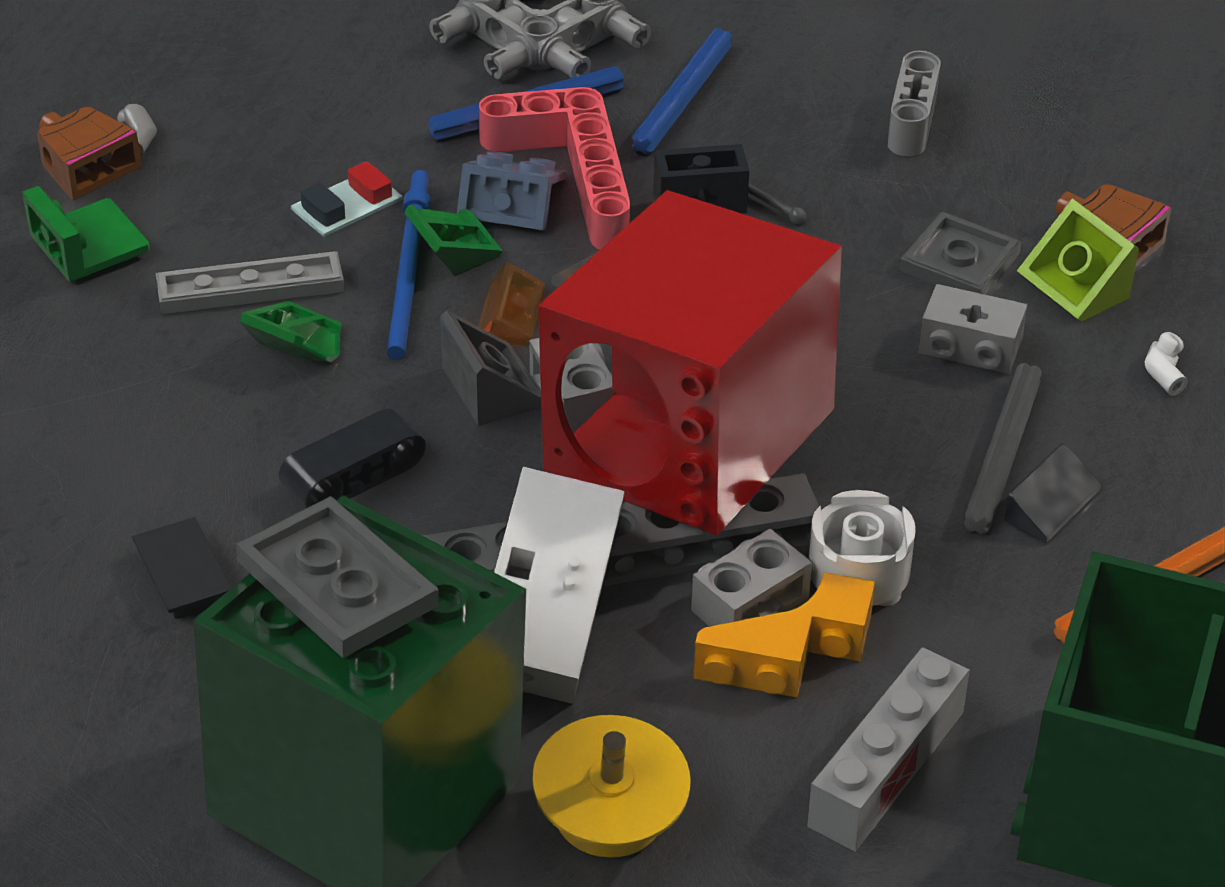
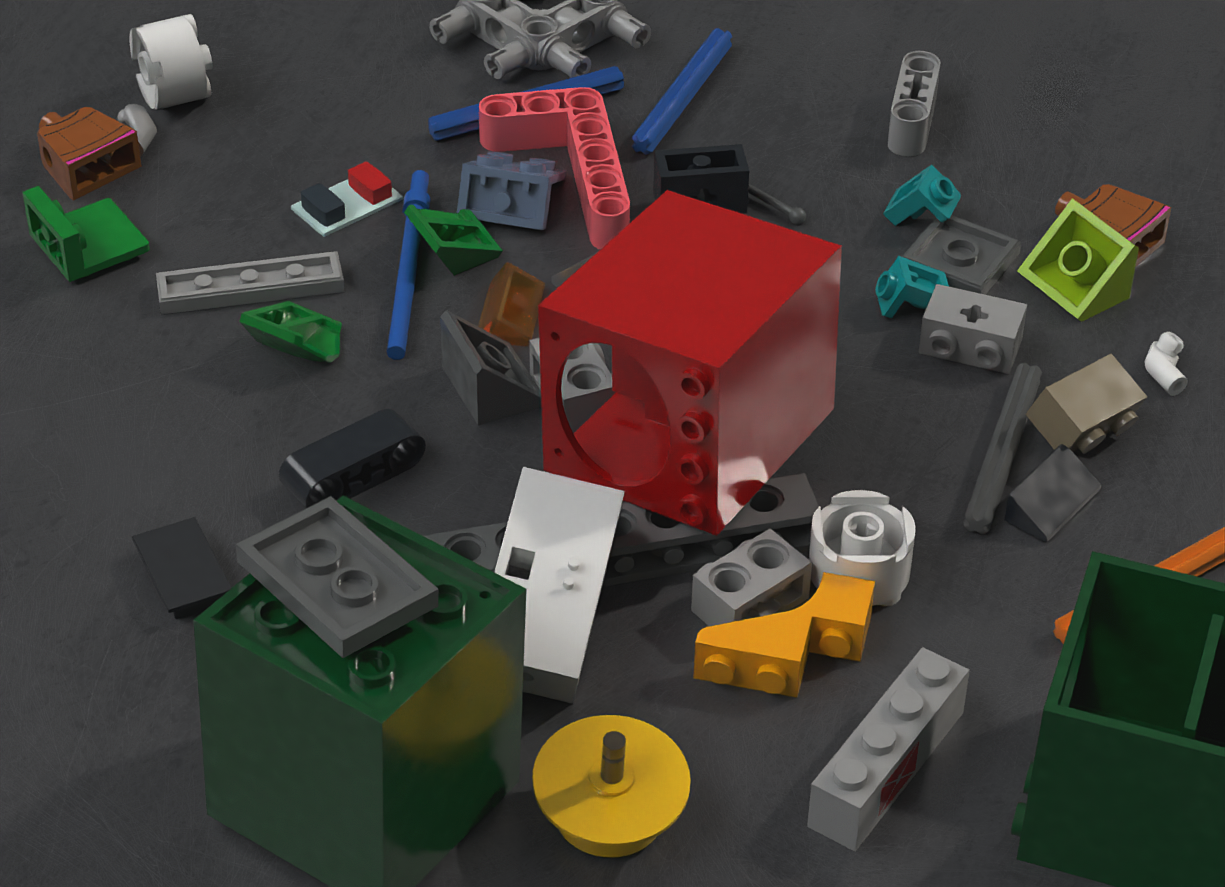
(171, 62): none -> white brick
(907, 282): none -> teal bracket
(923, 192): none -> teal bracket
(1087, 406): none -> dark tan brick

